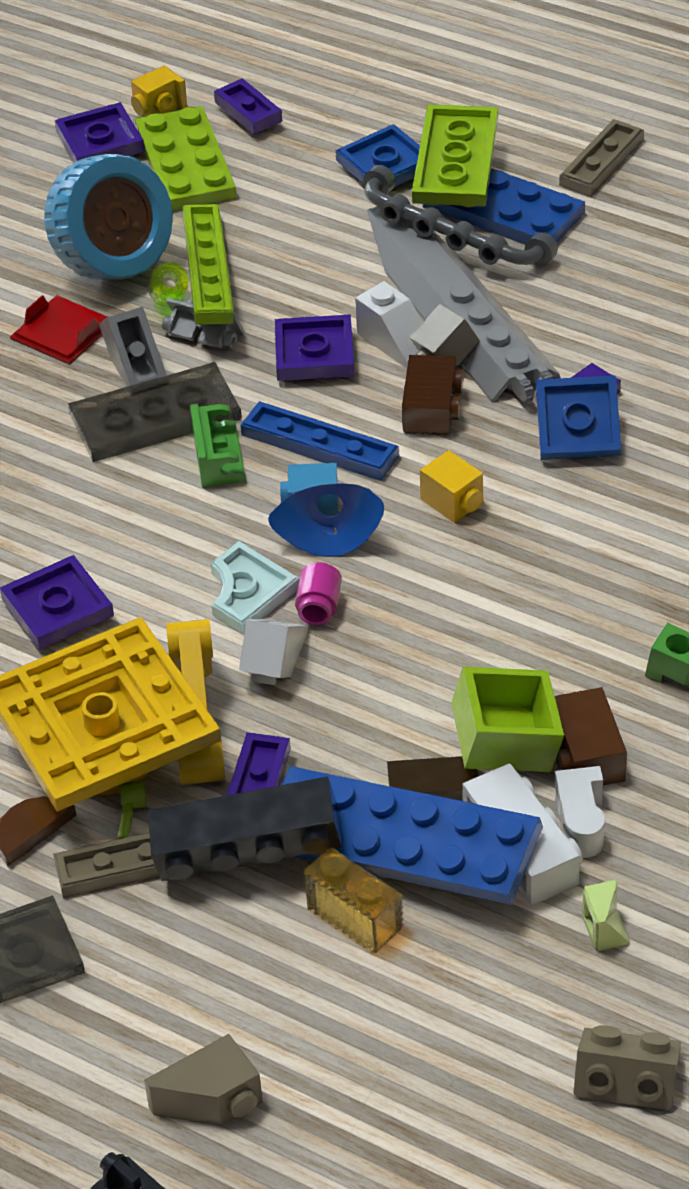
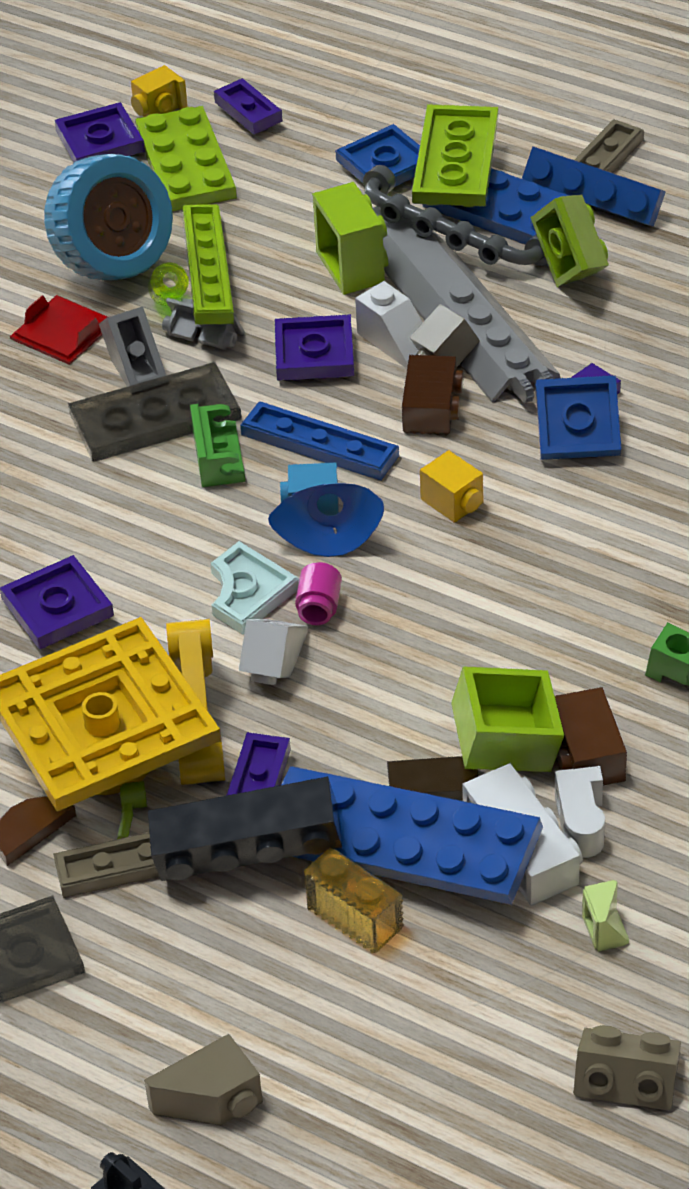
(349, 237): none -> lime piece
(570, 239): none -> lime slope
(596, 185): none -> blue plate

